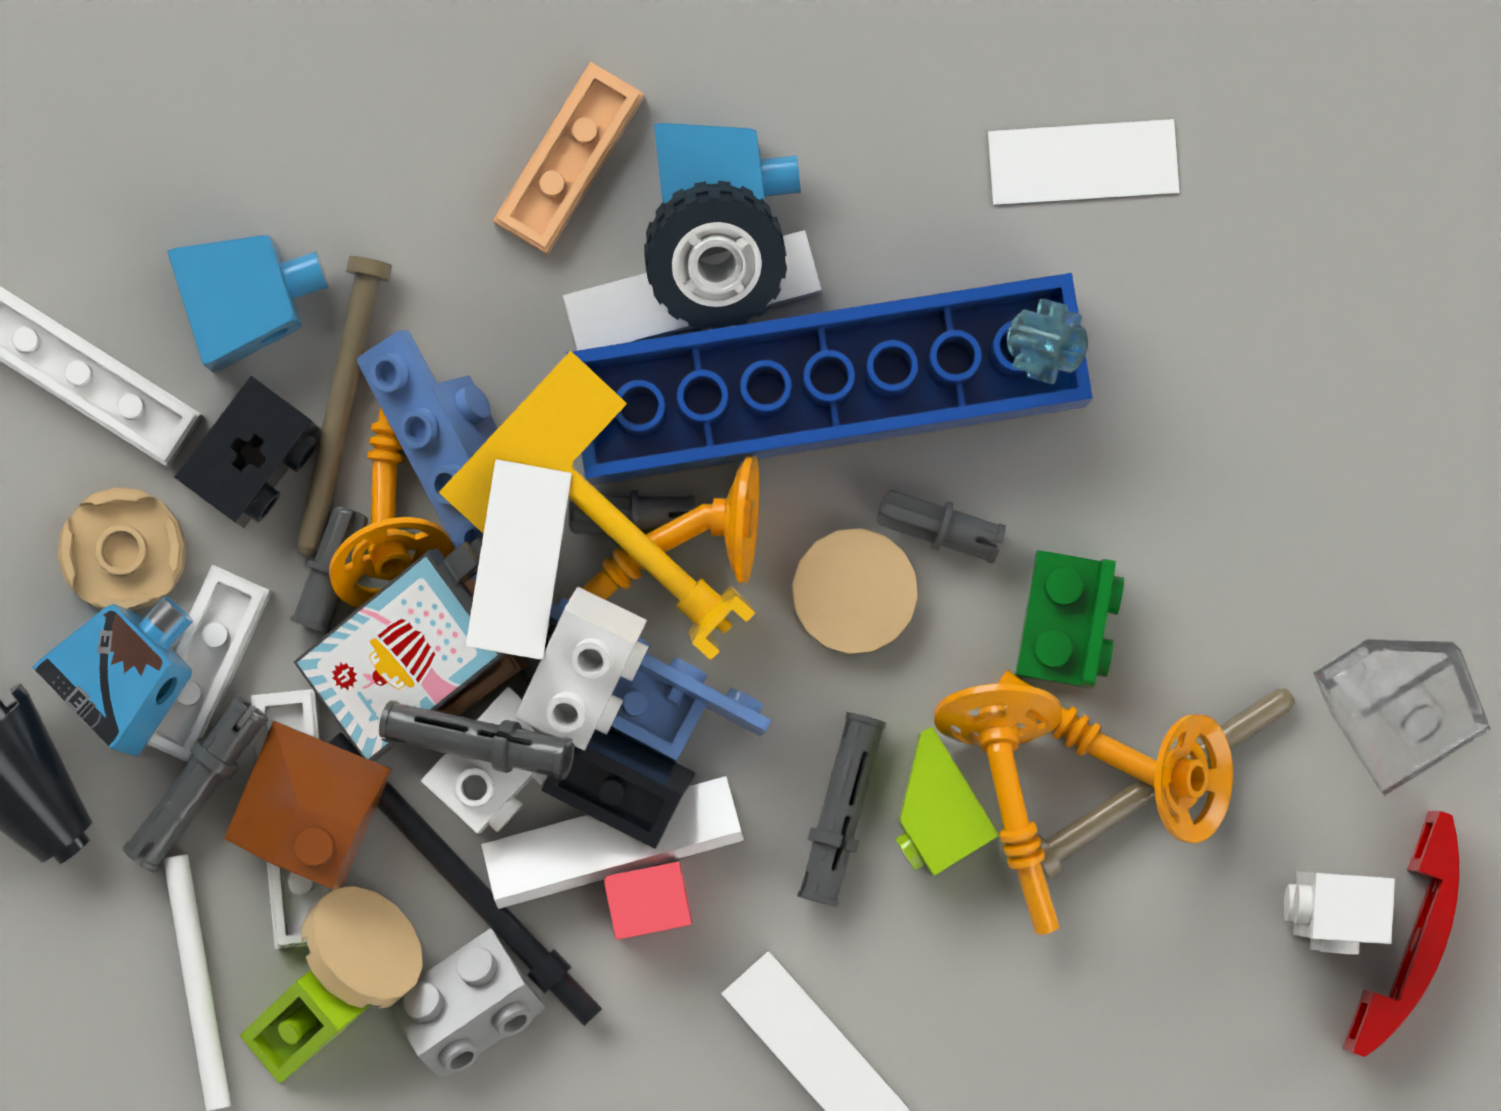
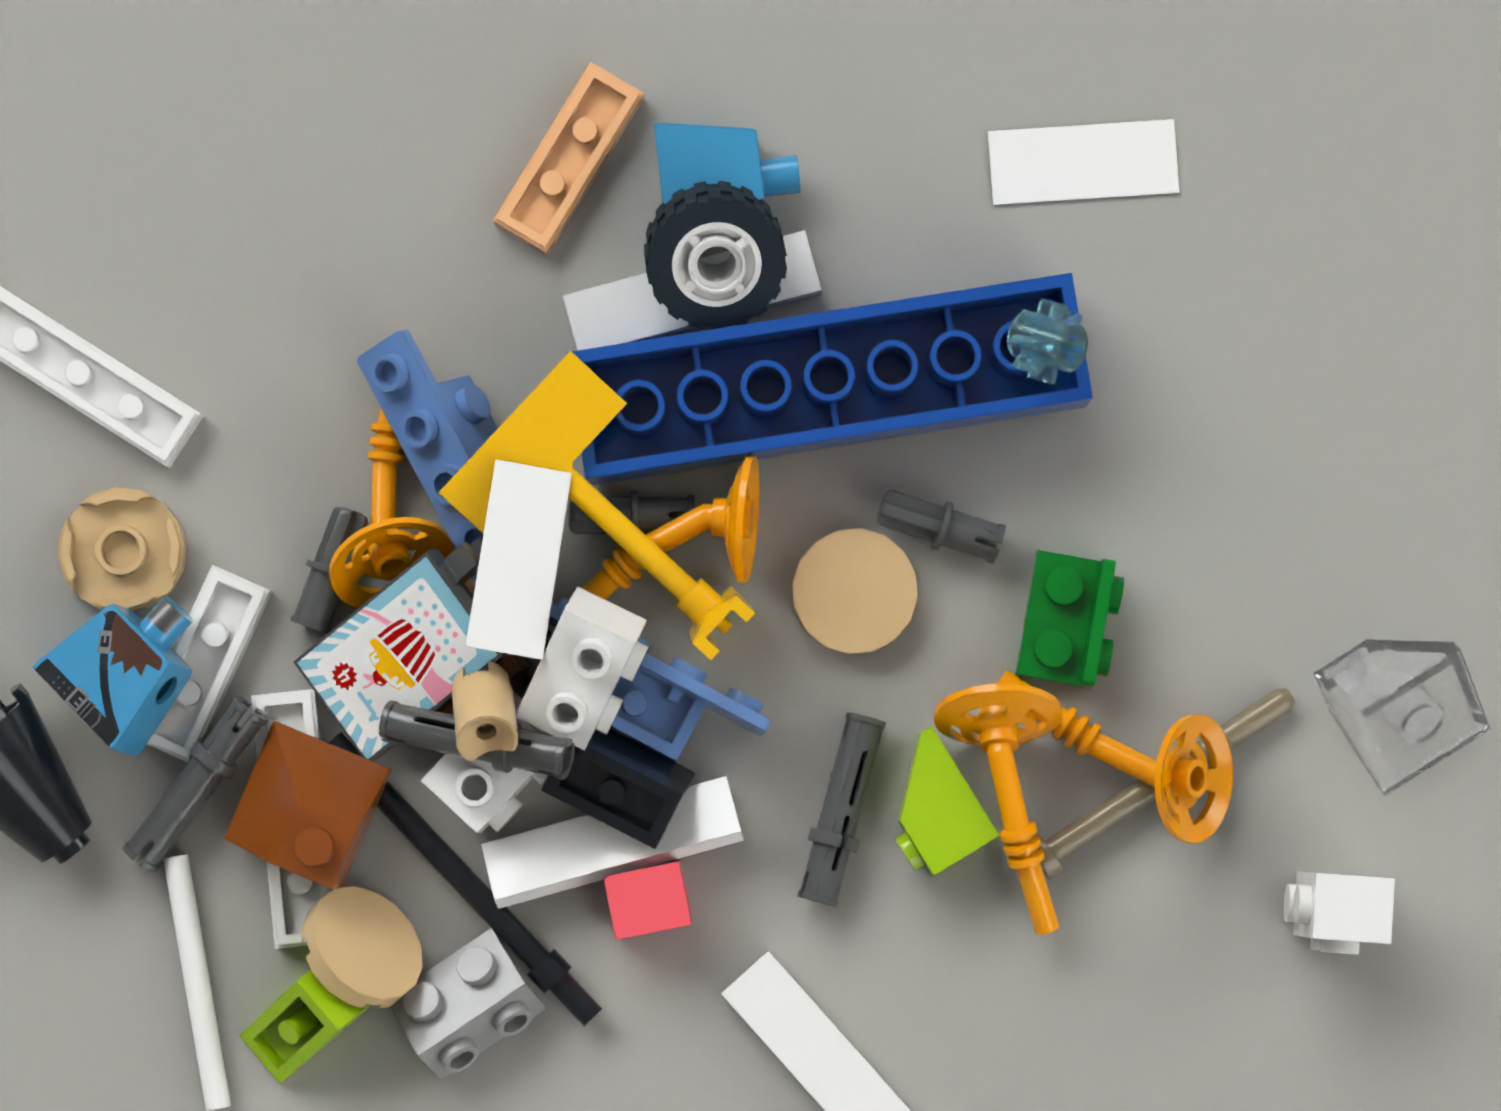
(242, 295): dark azure torso -> none
(249, 419): black brick -> none
(340, 401): dark tan bar -> none
(484, 712): none -> tan piece
(1437, 859): red slope -> none

